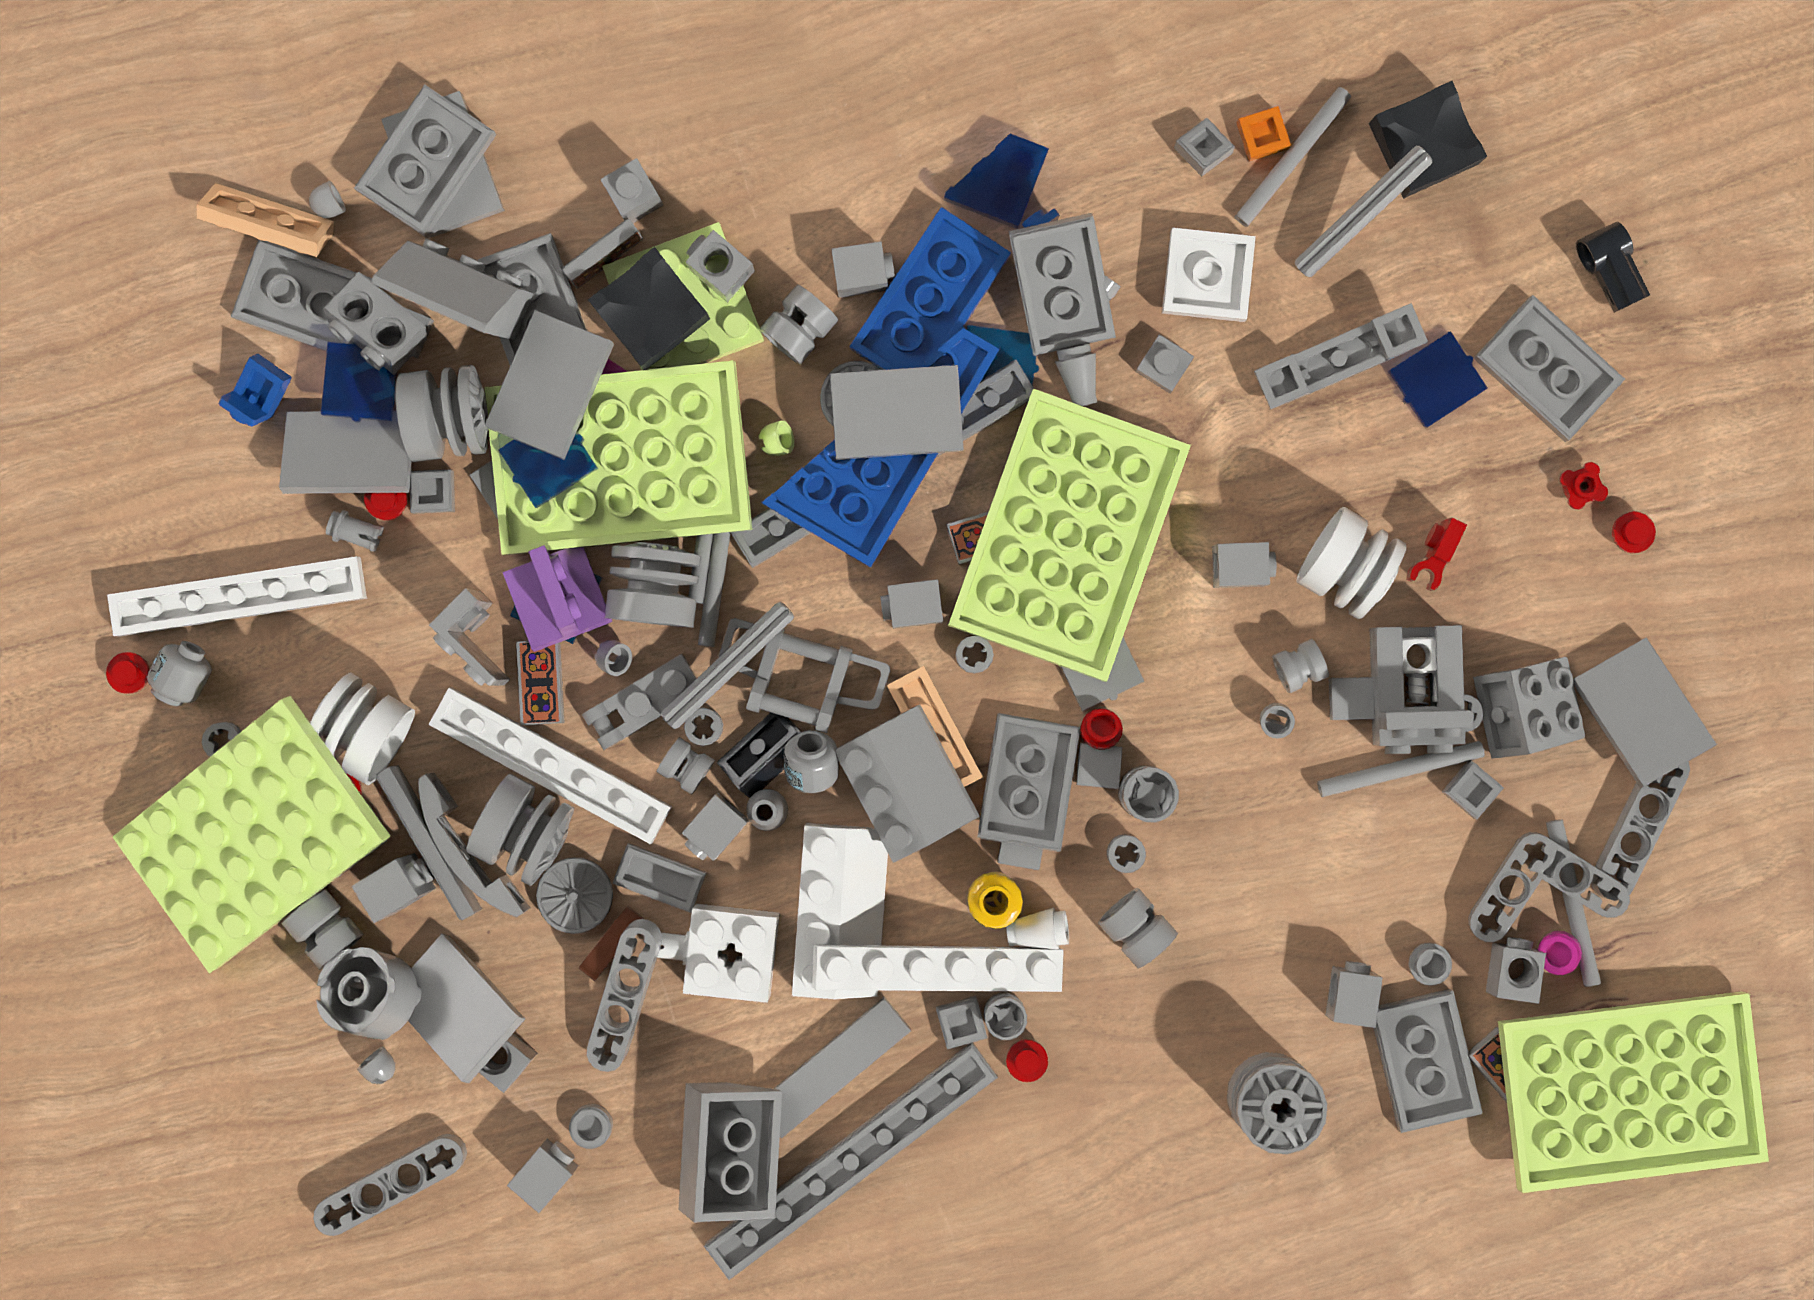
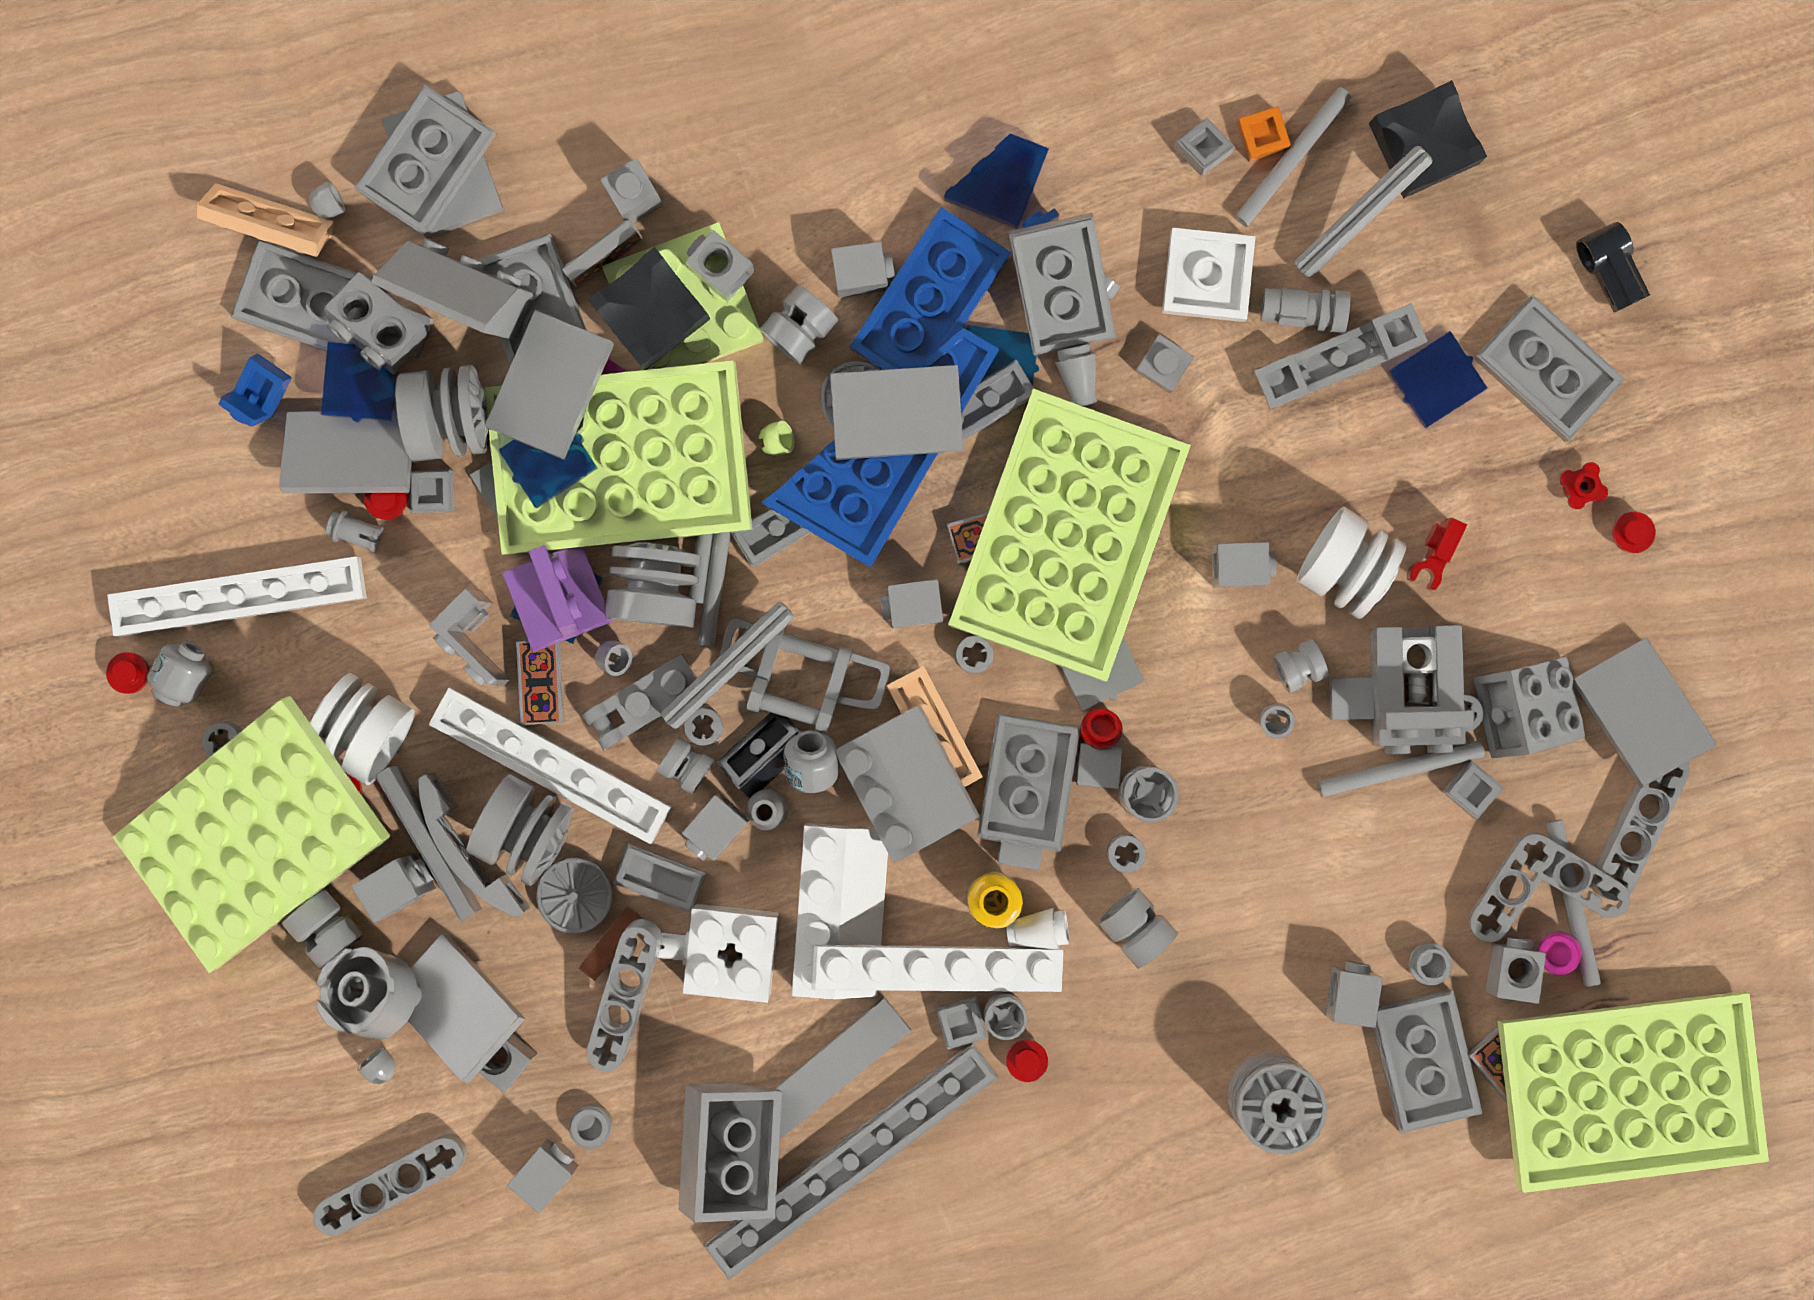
(1307, 308): none -> light grey axle

